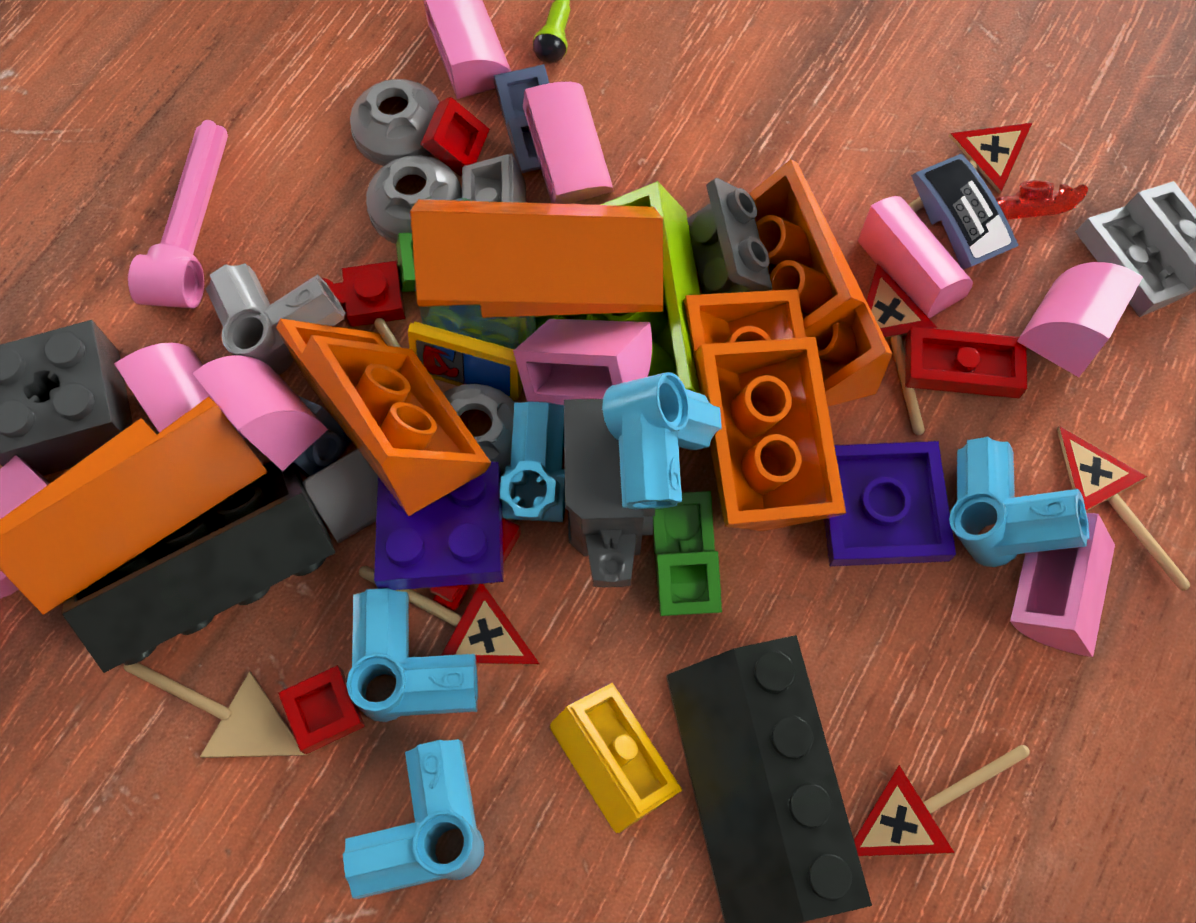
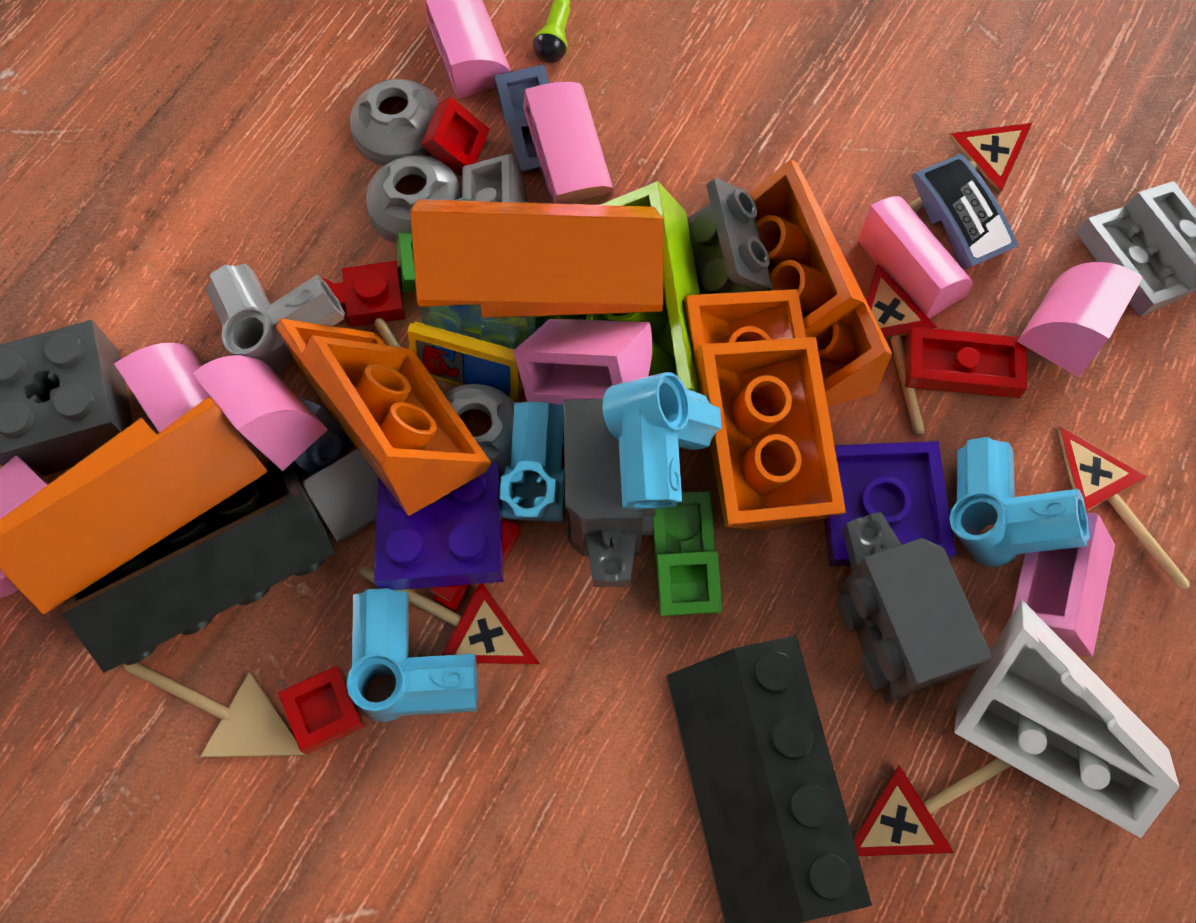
(170, 270): bright pink axle -> none
(406, 853): medium azure piece -> none
(614, 757): yellow slope -> none
(906, 611): none -> dark grey hinge
(1040, 199): clear red piece -> none
(1065, 726): none -> white wedge

